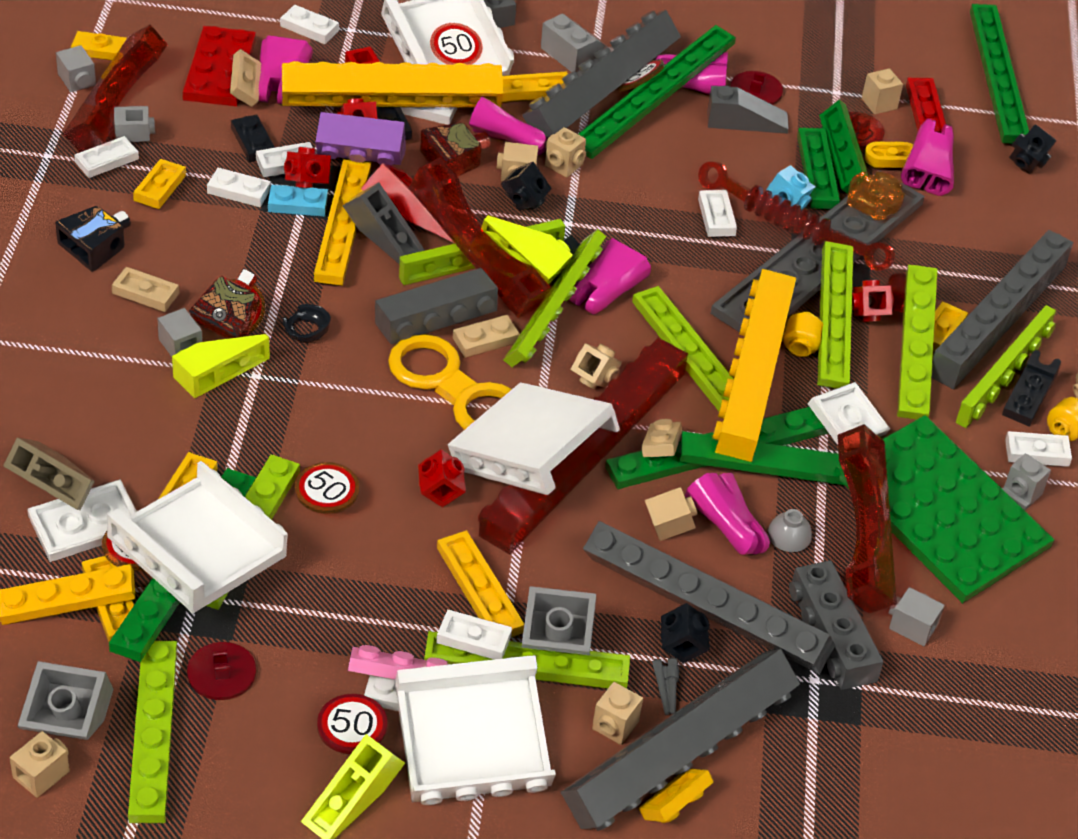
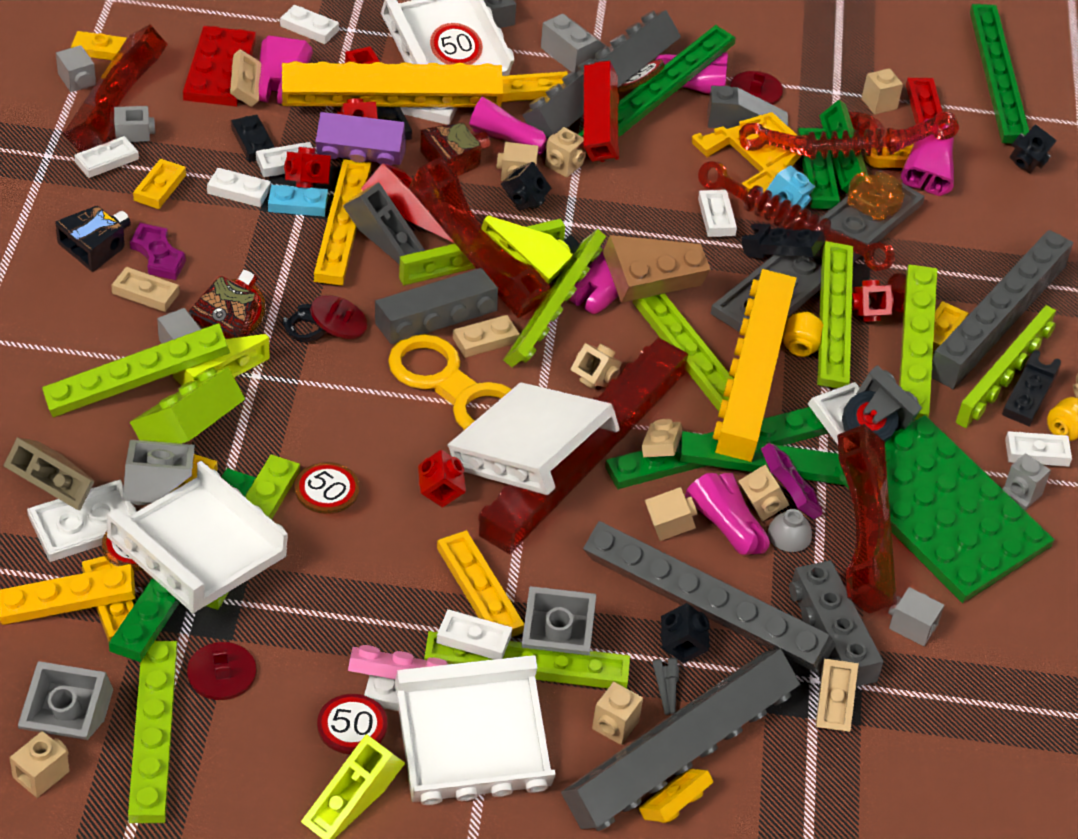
(135, 370): none -> lime plate
(155, 469): none -> light grey slope
(161, 256): none -> magenta tile
(190, 409): none -> lime wedge
(338, 317): none -> dark red piece
(601, 111): none -> red brick
(653, 266): none -> medium nougat wedge
(763, 492): none -> tan brick
(767, 160): none -> yellow wing
(781, 241): none -> black plate
(799, 489): none -> magenta tile
(810, 145): none -> clear red piece
(836, 695): none -> tan plate
(881, 405): none -> dark grey plate

